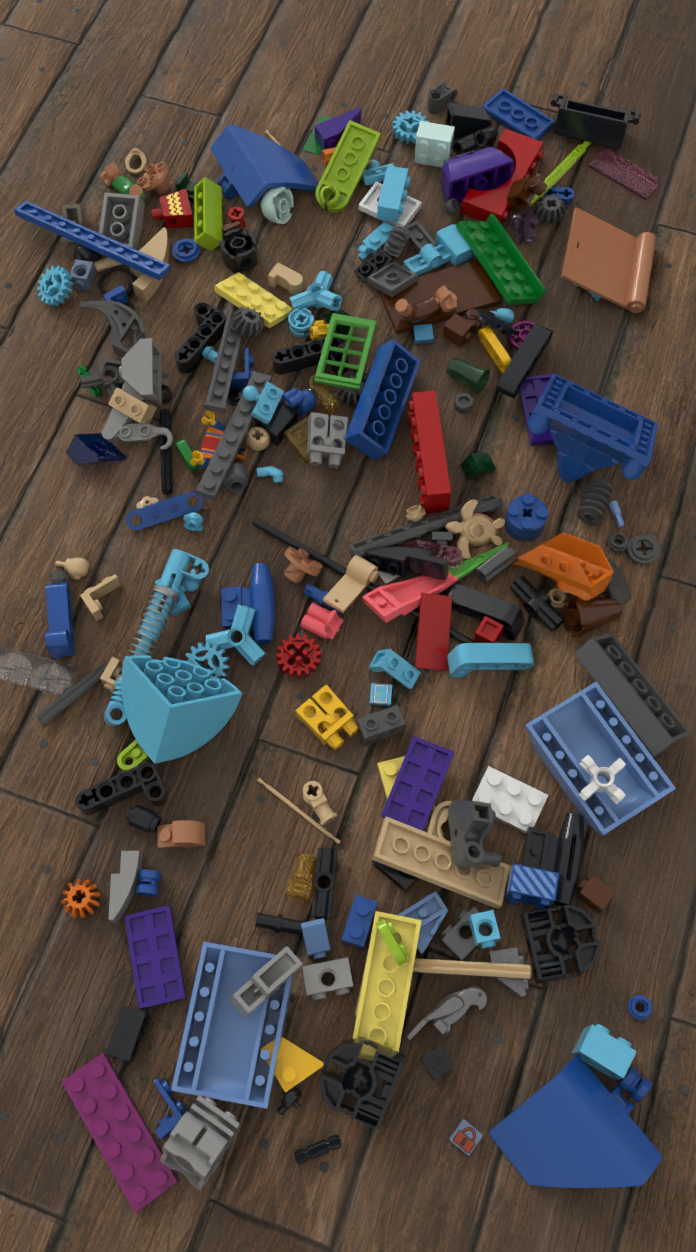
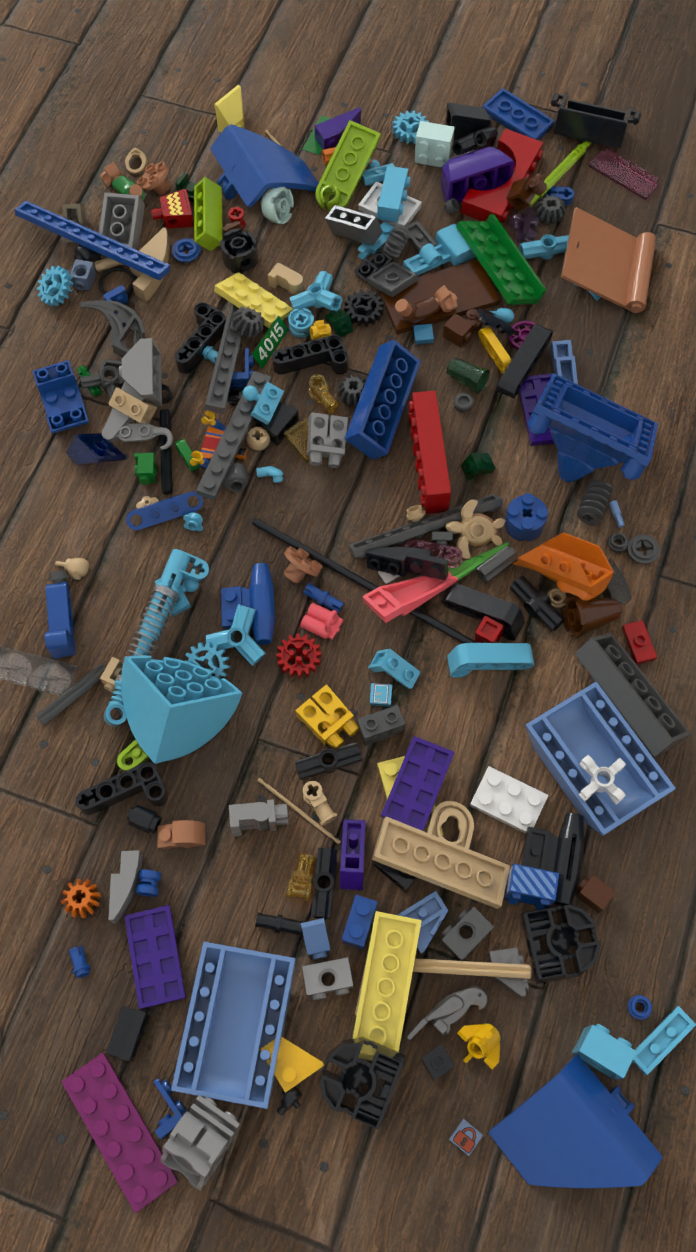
(60, 396): none -> blue slope
(79, 962): none -> blue pin
(92, 594): tan bracket -> none
(145, 467): none -> green brick
(230, 109): none -> light yellow slope
(257, 816): none -> light grey hips
(265, 982): light grey slope -> none
(270, 342): none -> green sticker
(301, 400): blue piece -> none
(314, 764): none -> black piece
(317, 1149): black axle -> none
(350, 586): tan door -> none
(352, 322): bright green piece -> none
(352, 855): none -> dark purple slope
(354, 225): none -> dark grey brick
(362, 307): none -> black gear
(398, 950): lime plate -> none
(433, 631): red piece -> none
(440, 97): dark grey piece -> none
(468, 827): dark grey piece -> none
(484, 918): medium azure brick -> none
(485, 1042): none -> yellow brick
(545, 247): none -> medium azure piece
(563, 360): none -> medium blue slope
(635, 1084): blue wheel -> none
(639, 642): none -> red plate
(662, 1040): none -> medium azure plate

